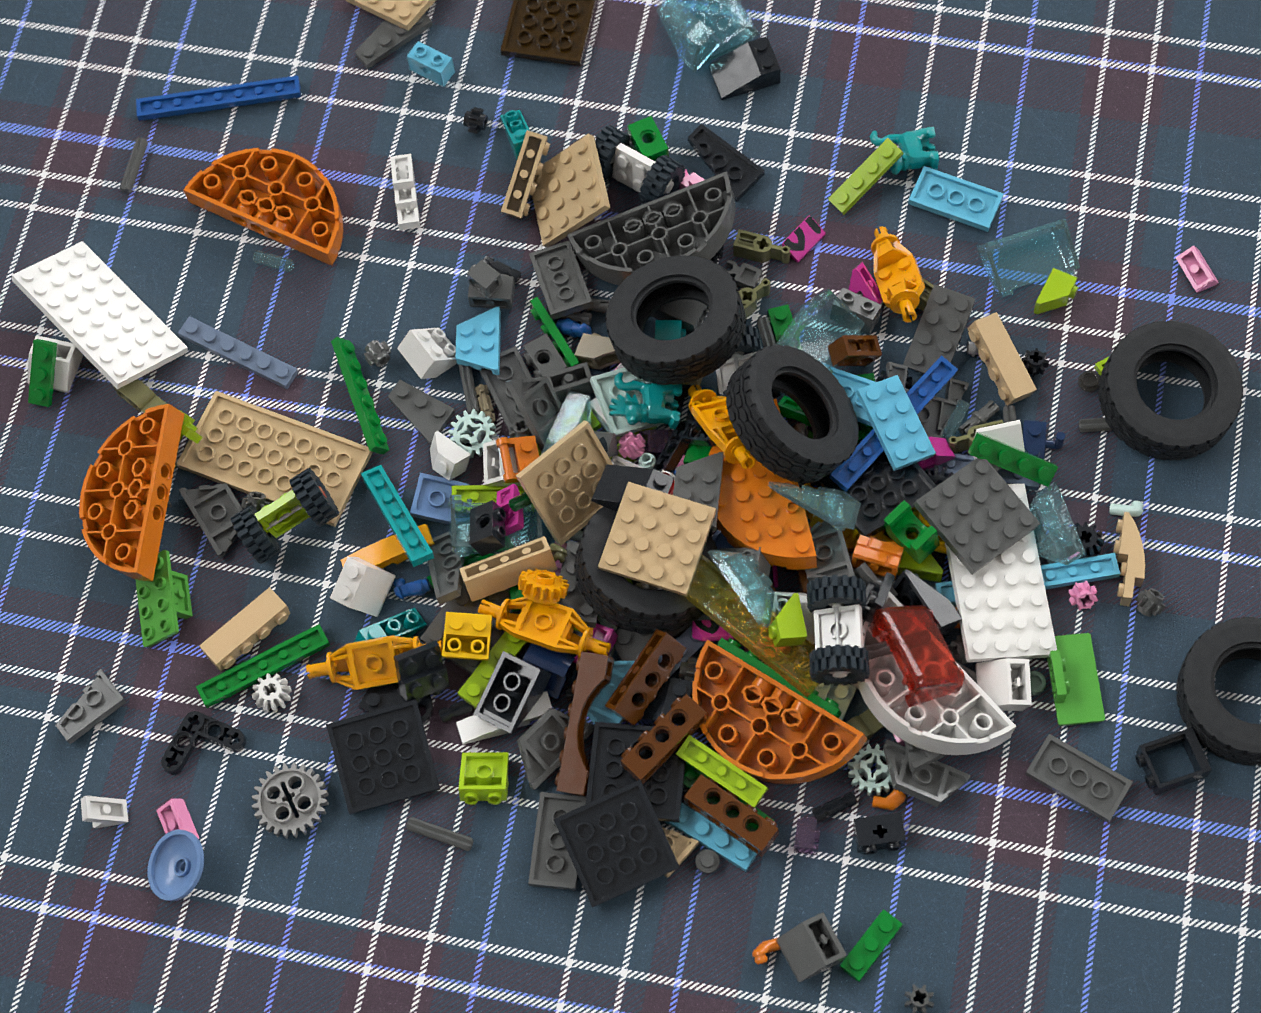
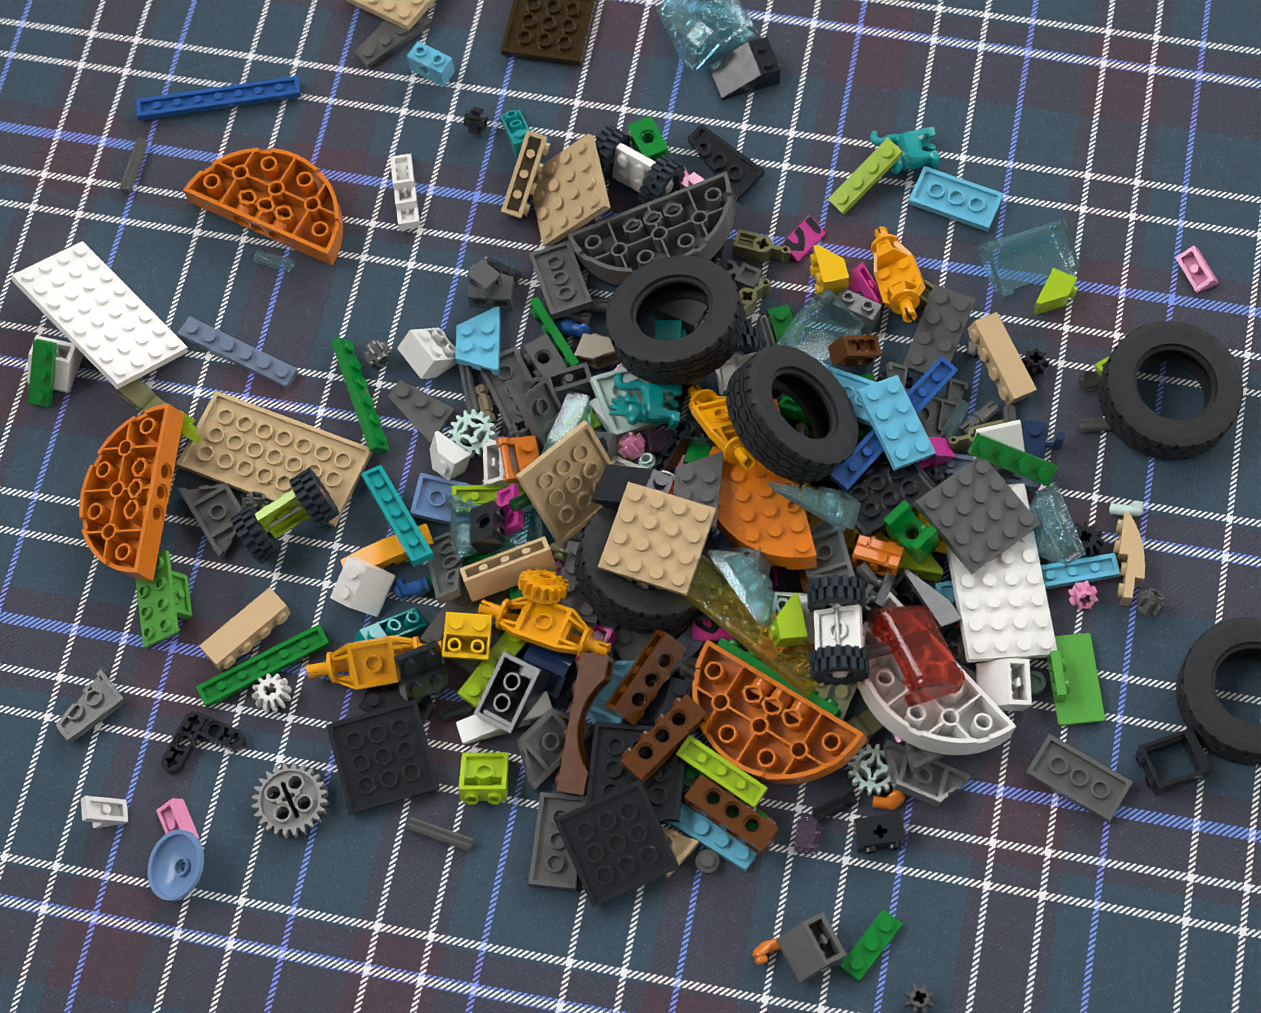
(828, 271): none -> yellow slope

